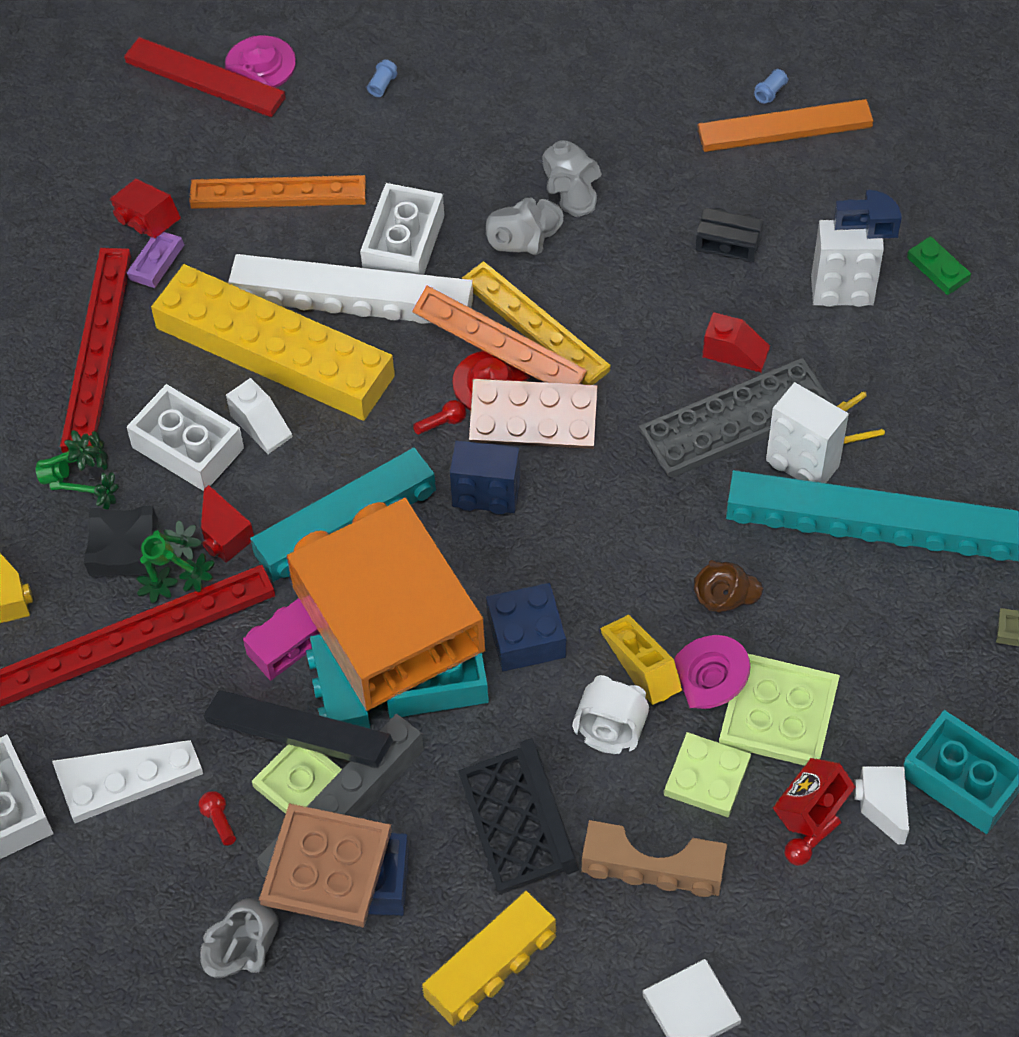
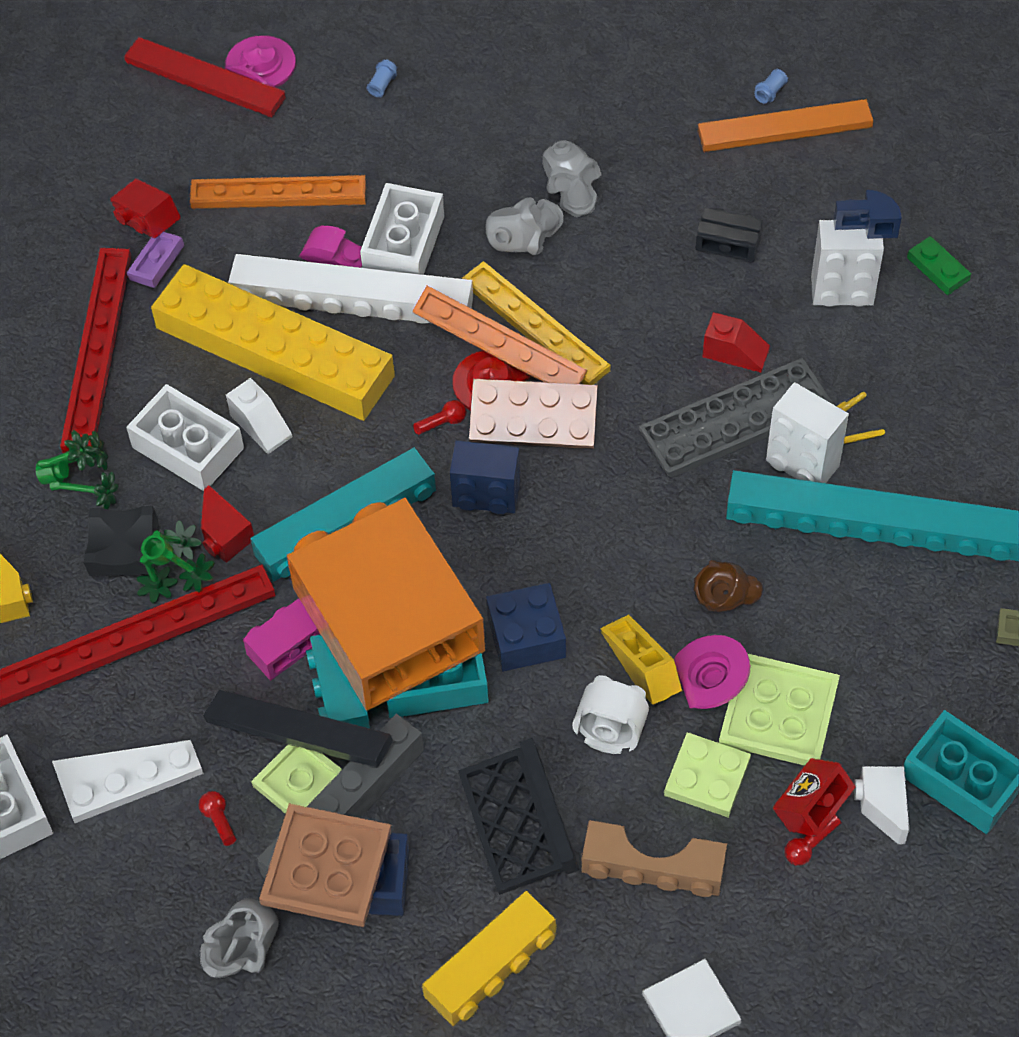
(329, 246): none -> dark pink brick

